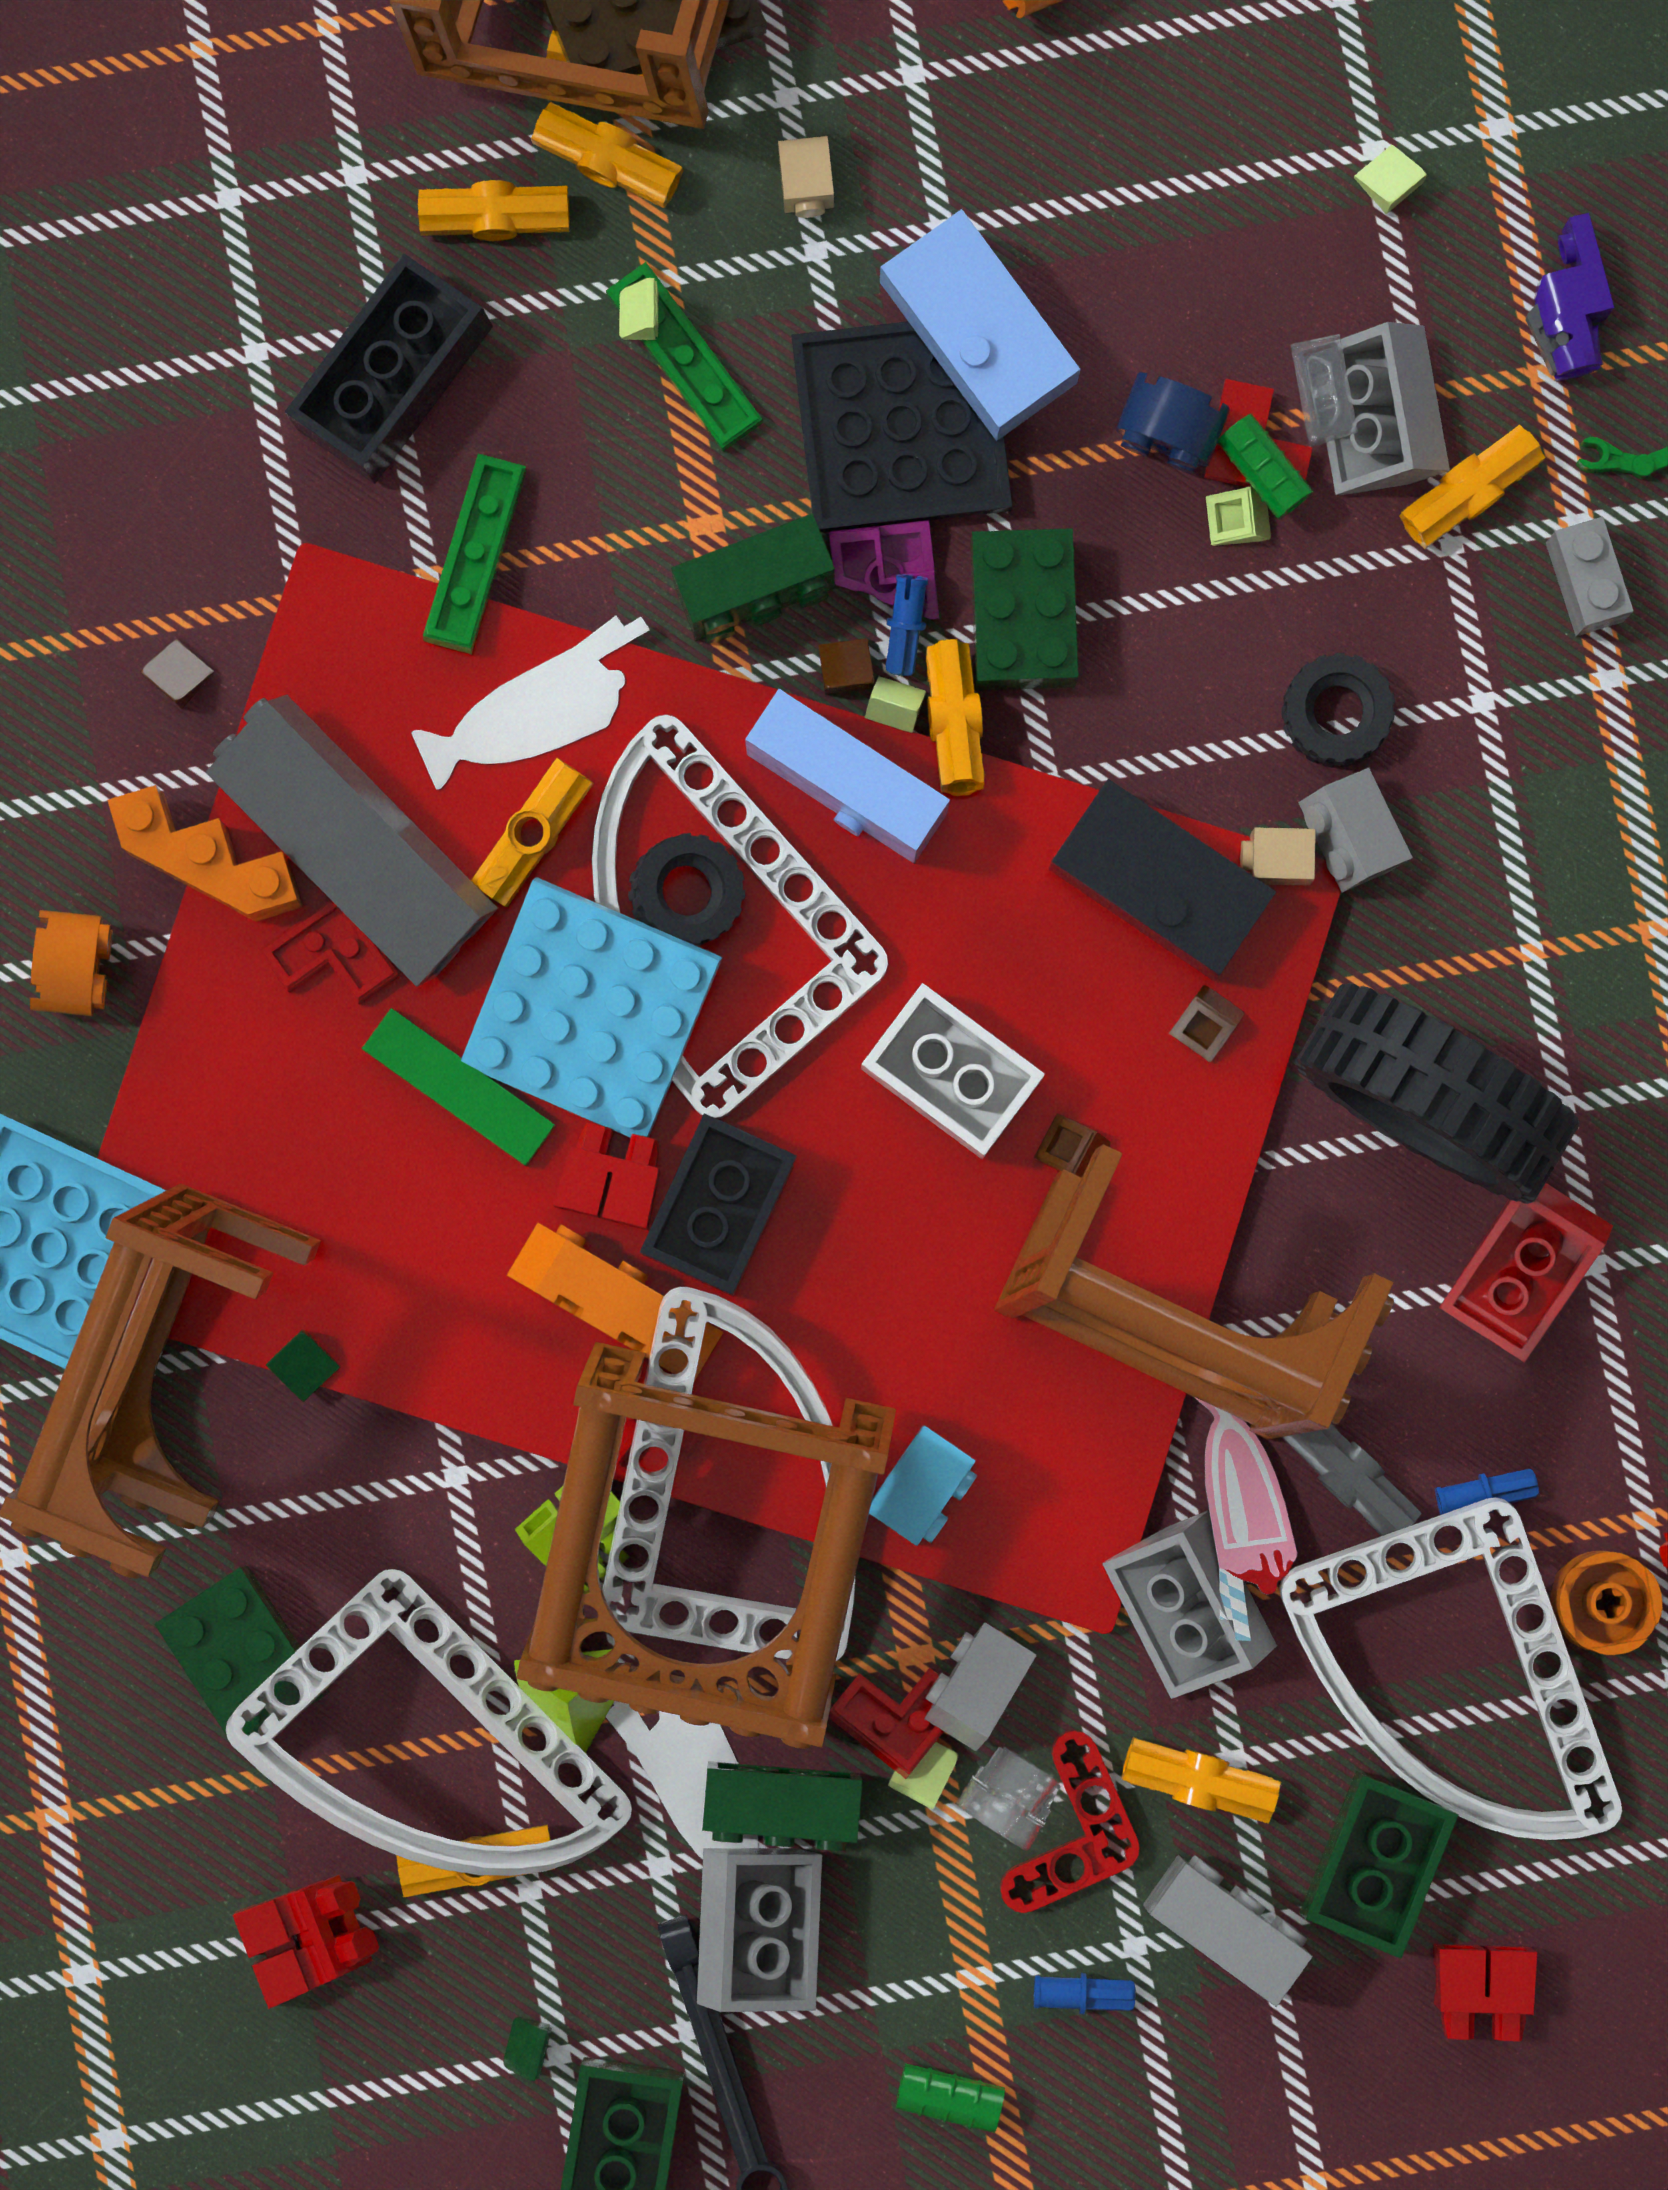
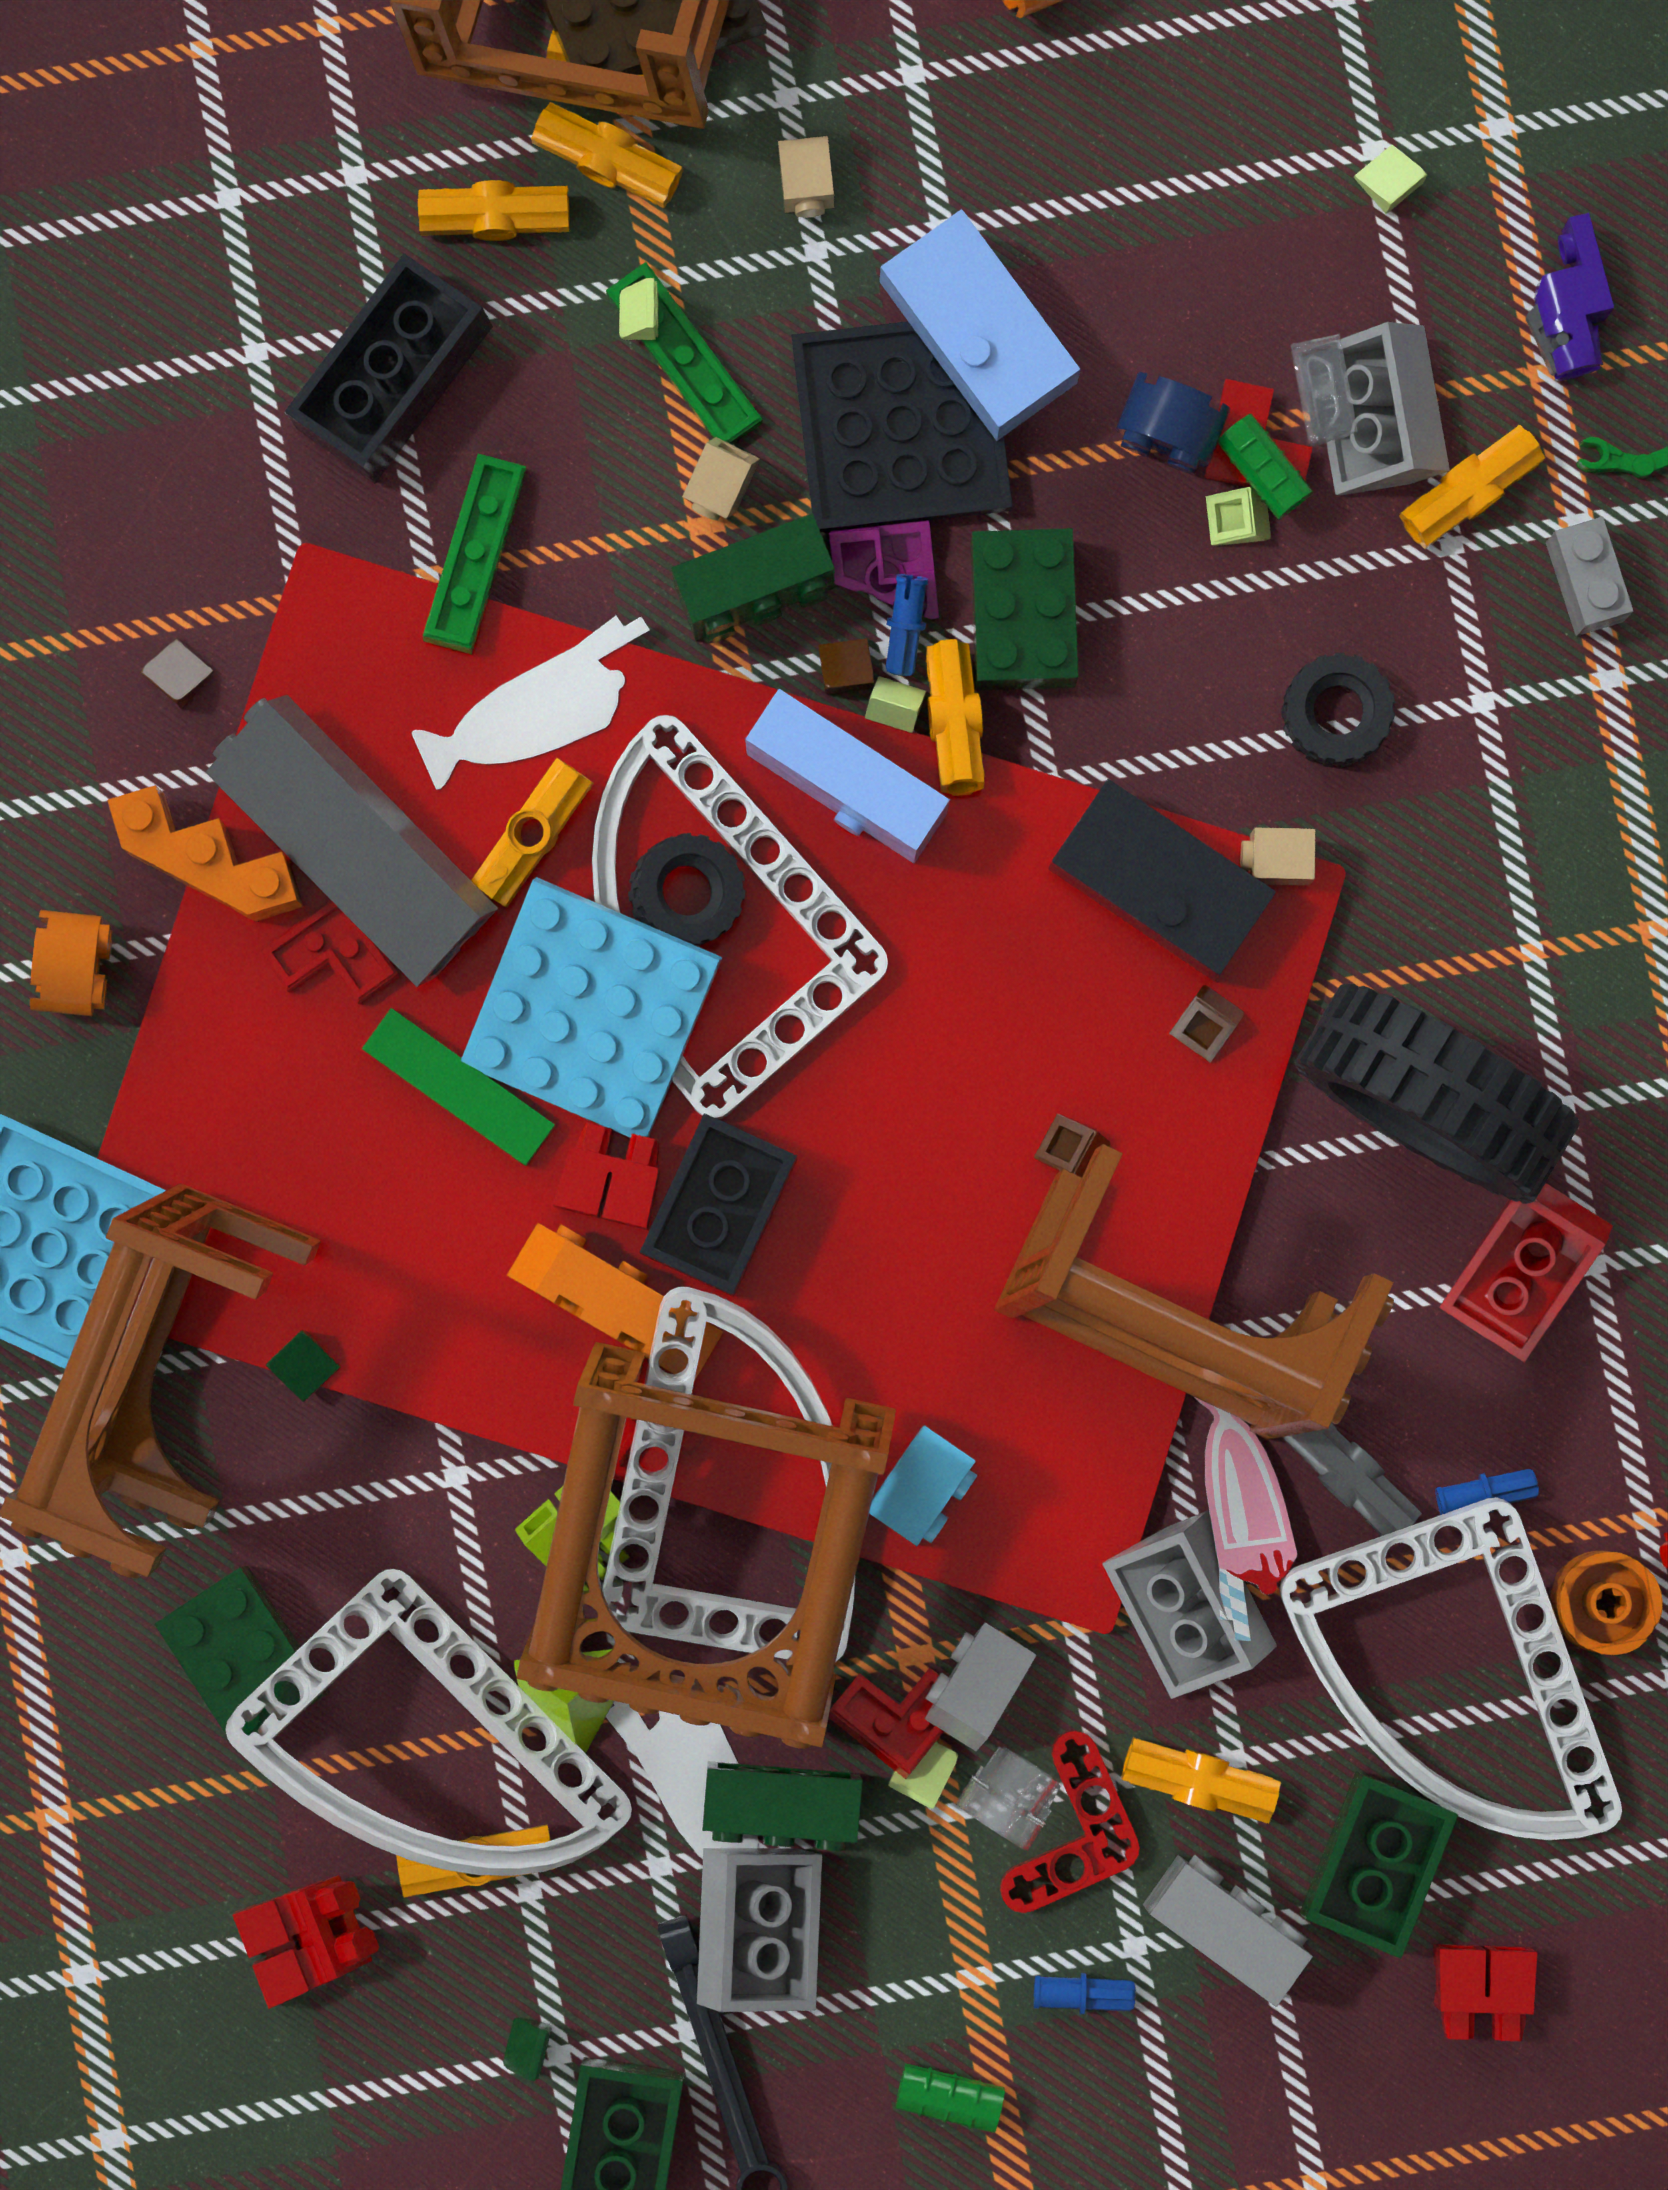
(720, 479): none -> tan brick
(952, 1071): white brick -> none
(1355, 830): light grey brick -> none

